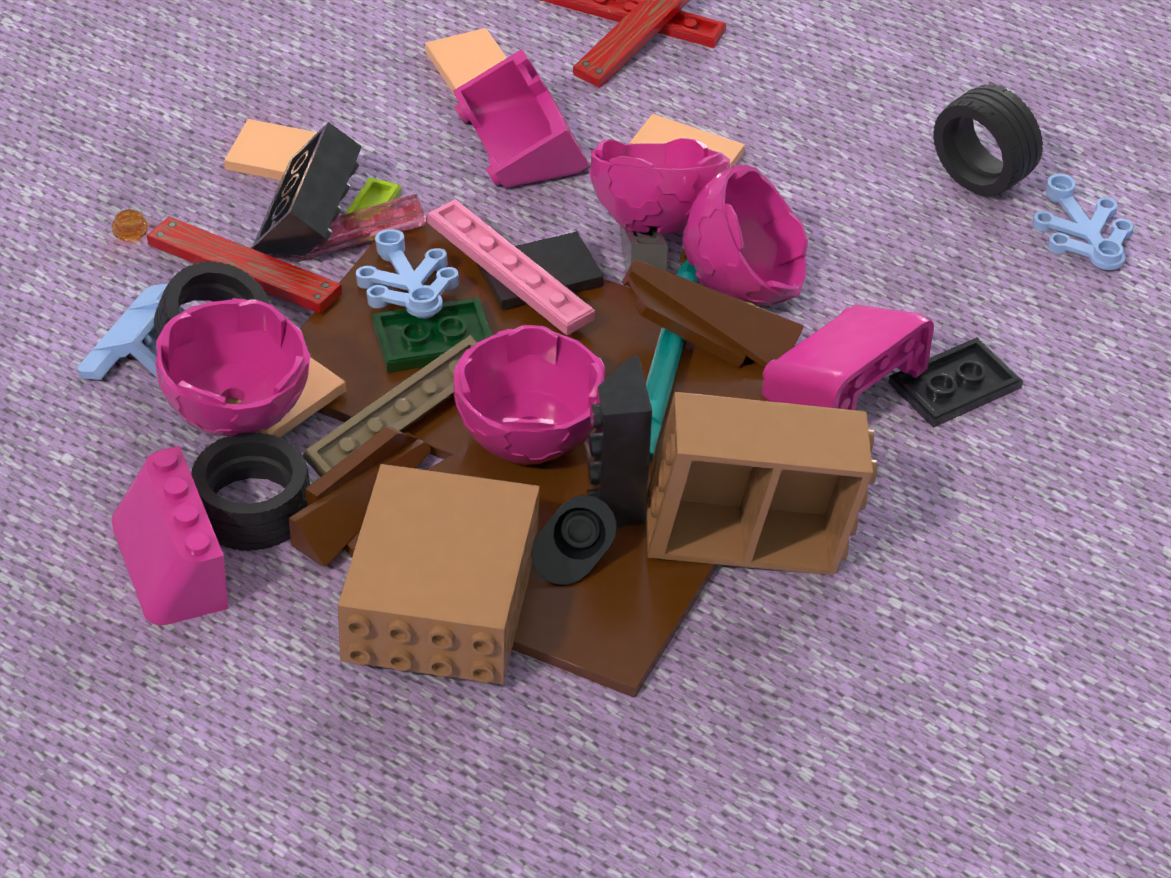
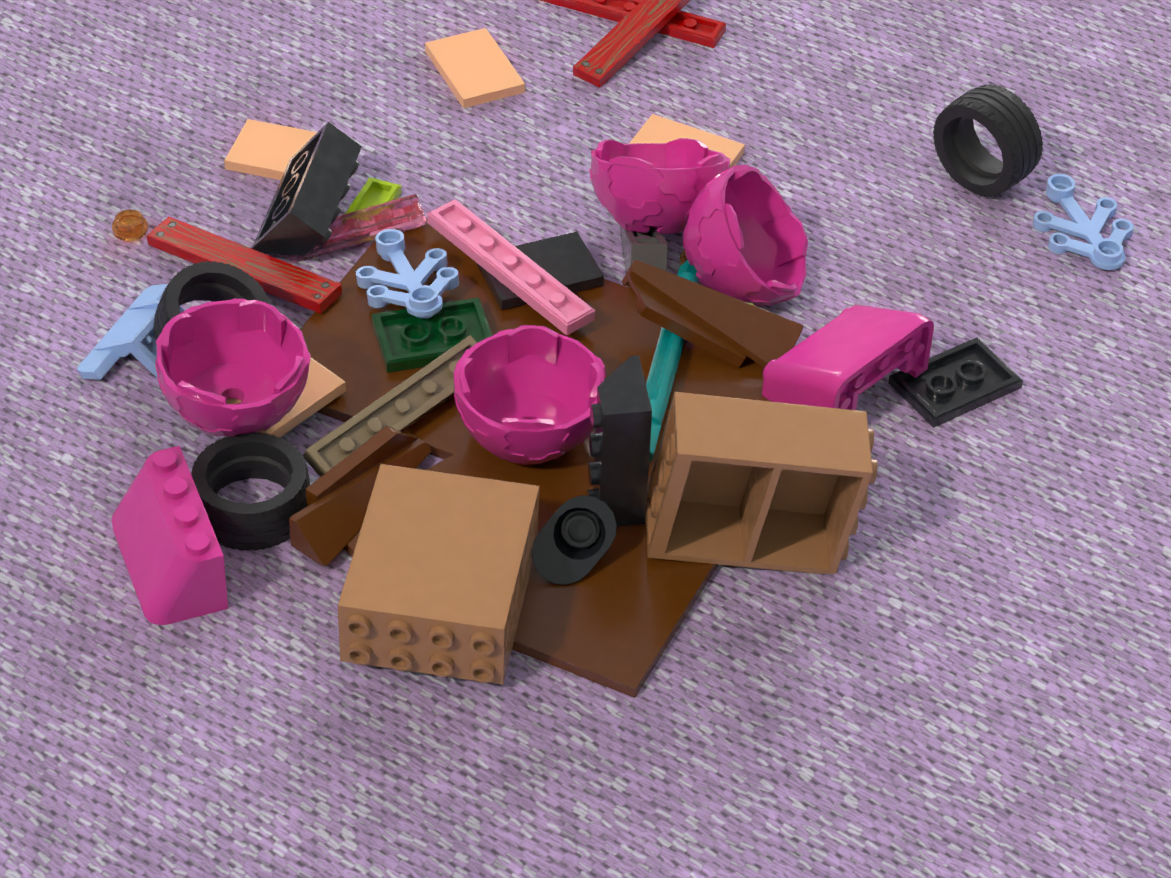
(519, 124): dark pink windscreen -> none

